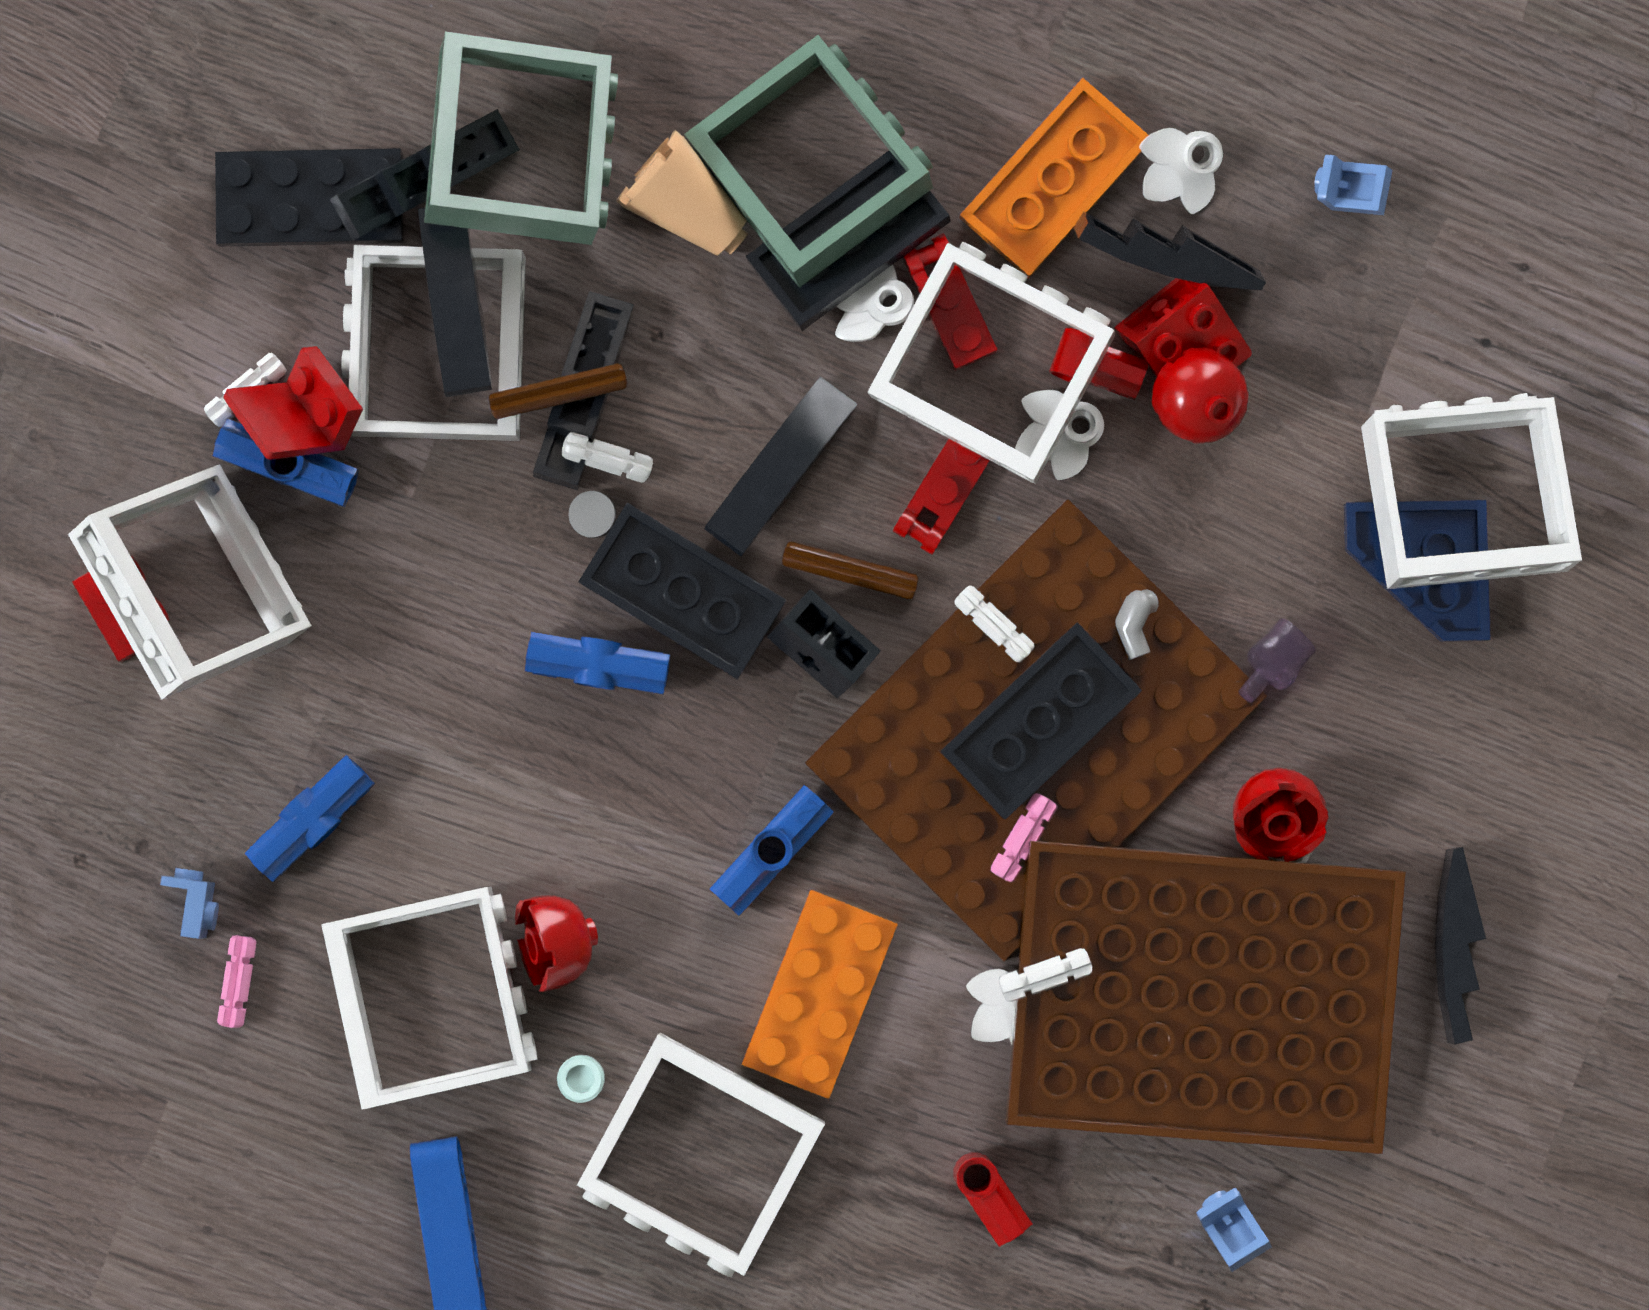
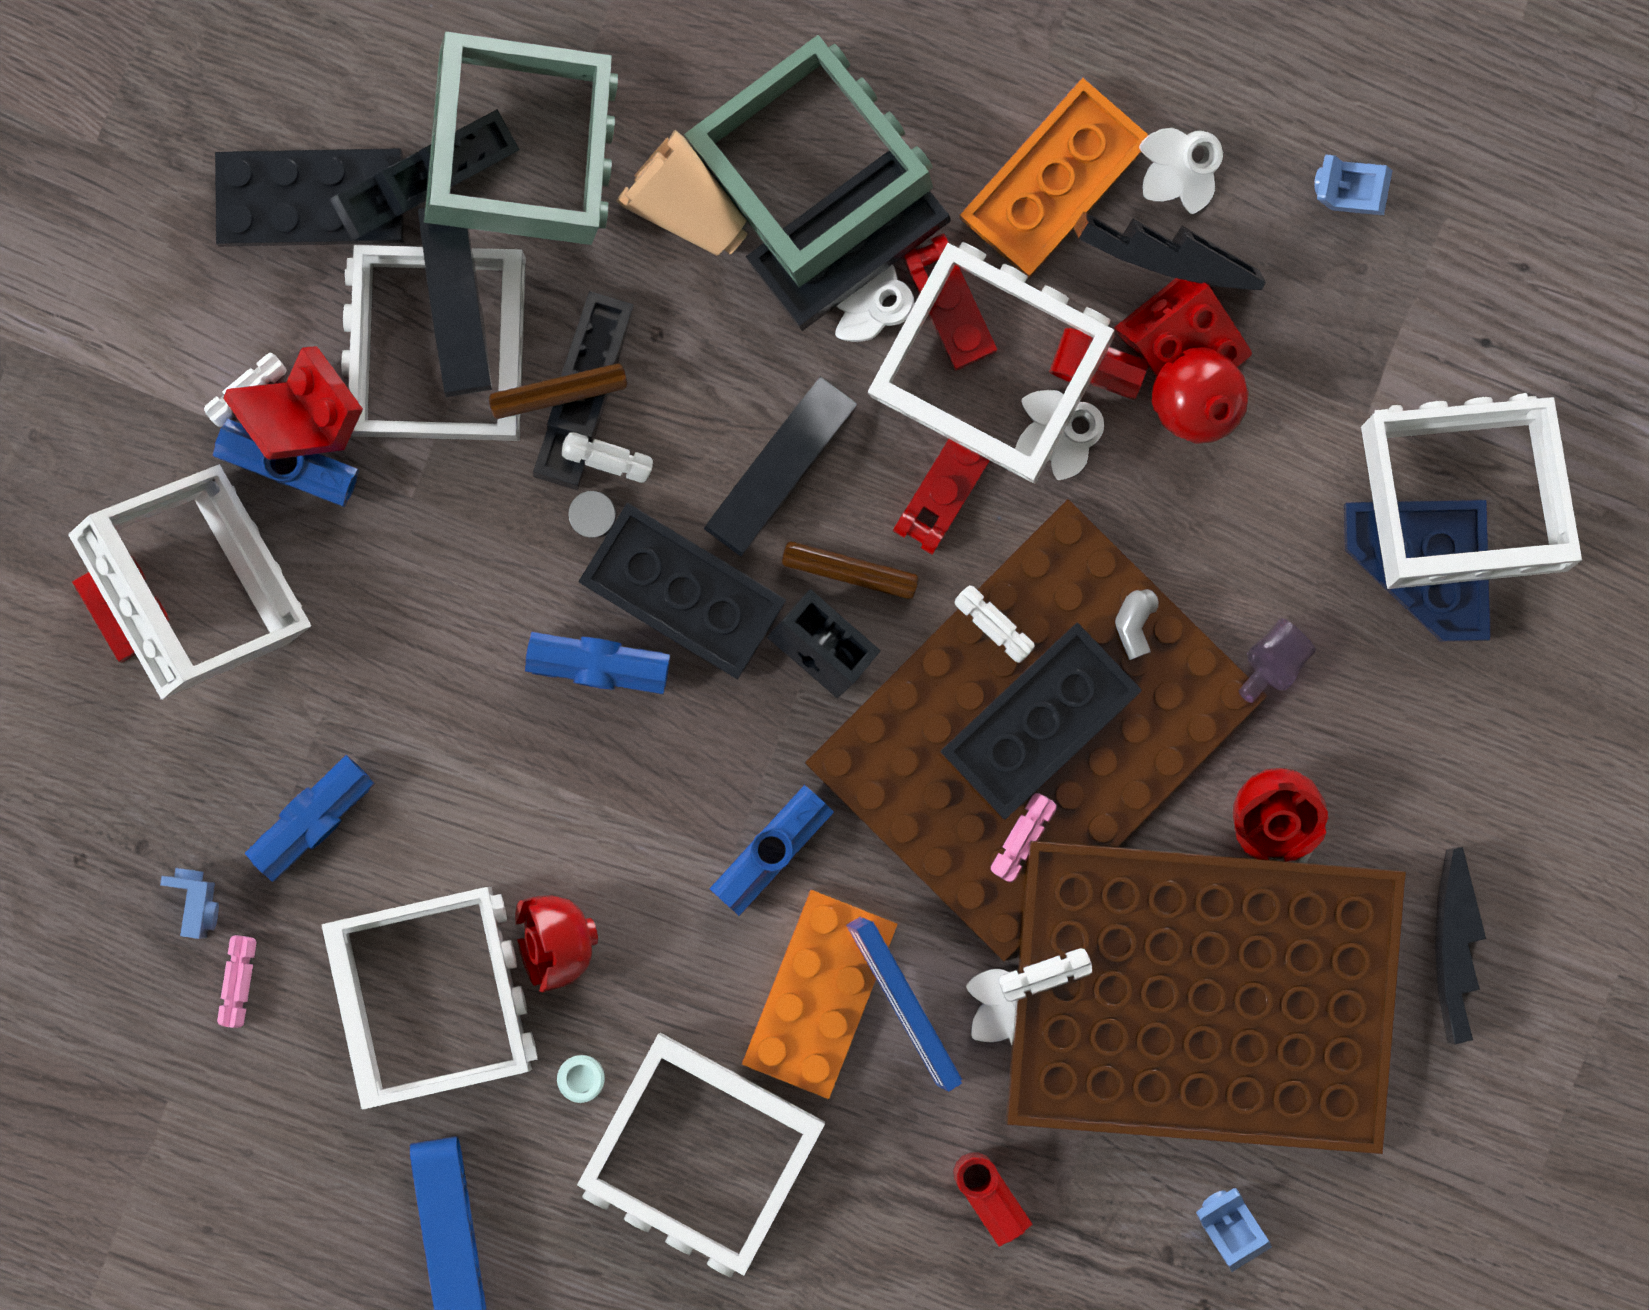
(904, 1003): none -> blue tile

